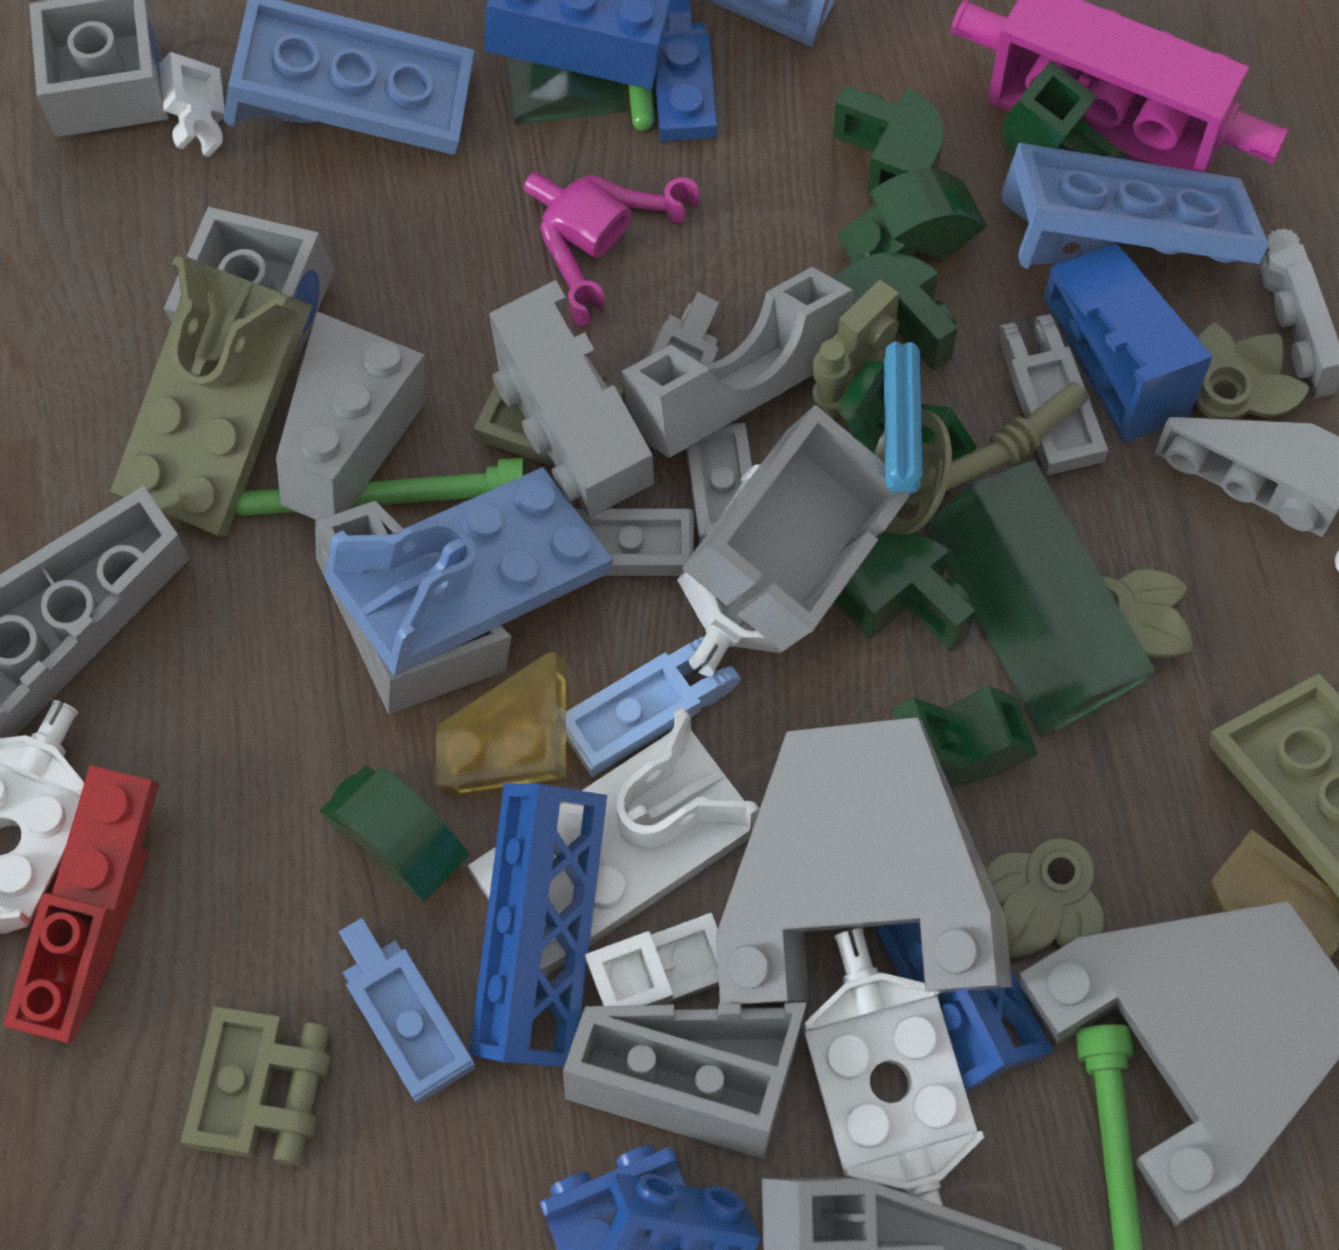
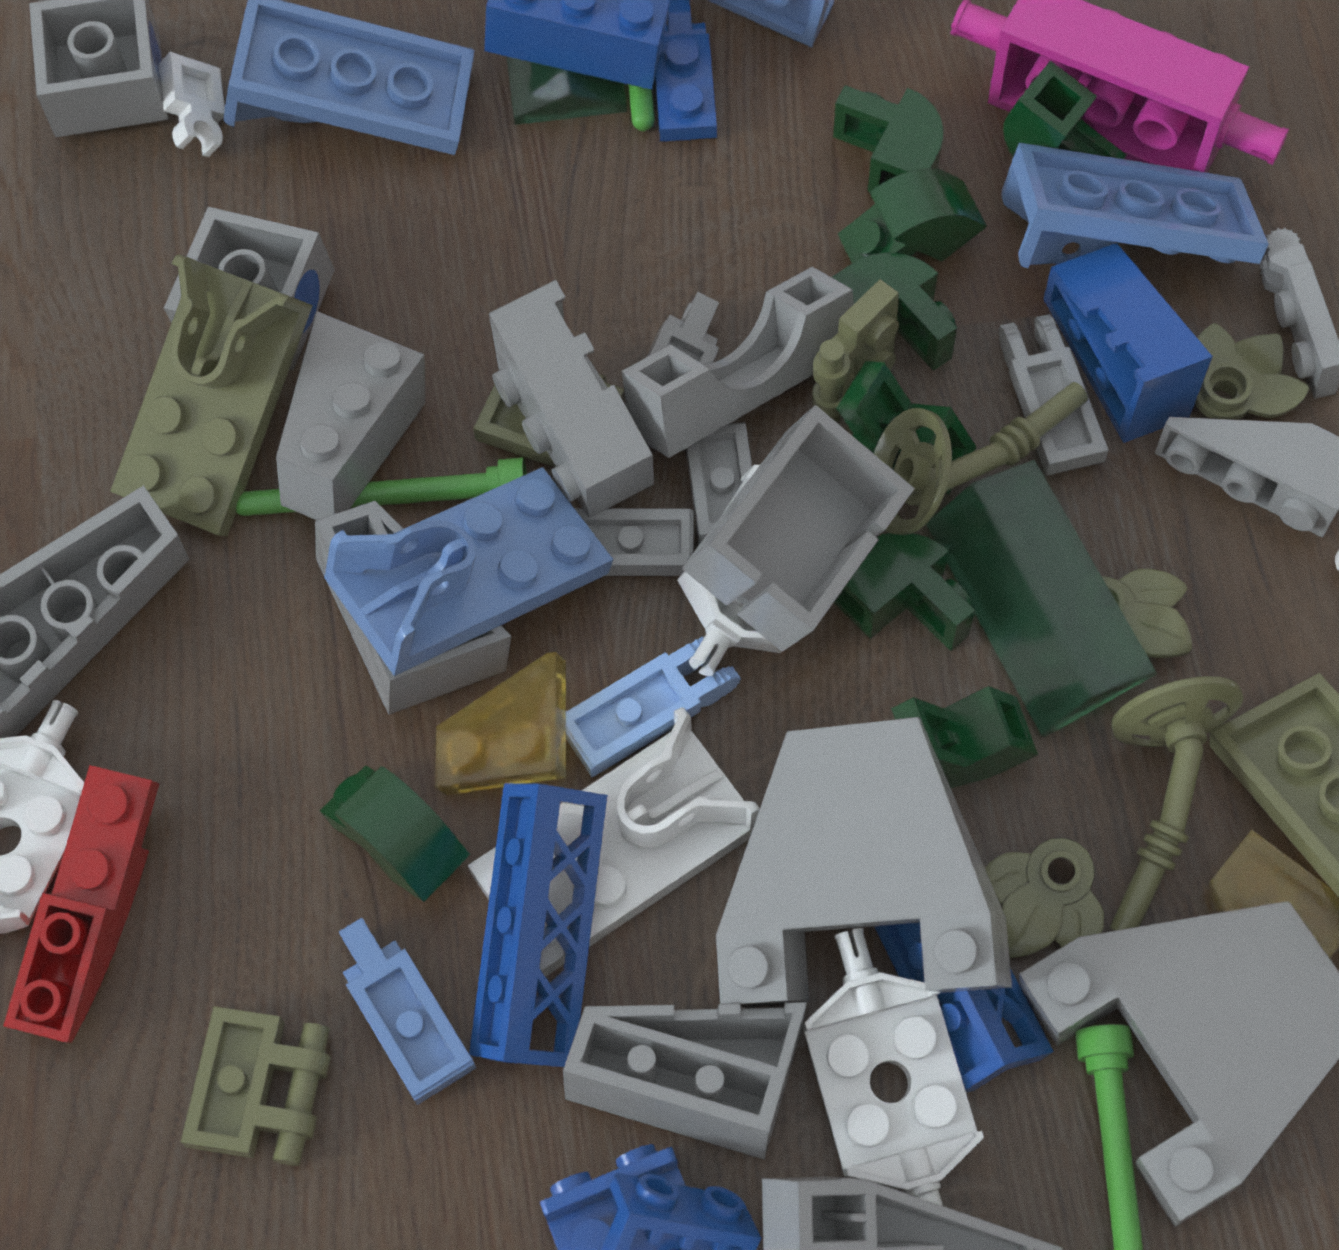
(594, 217): dark pink piece -> none
(658, 965): white slope -> none
(902, 418): dark azure axle -> none
(1181, 726): none -> olive dish

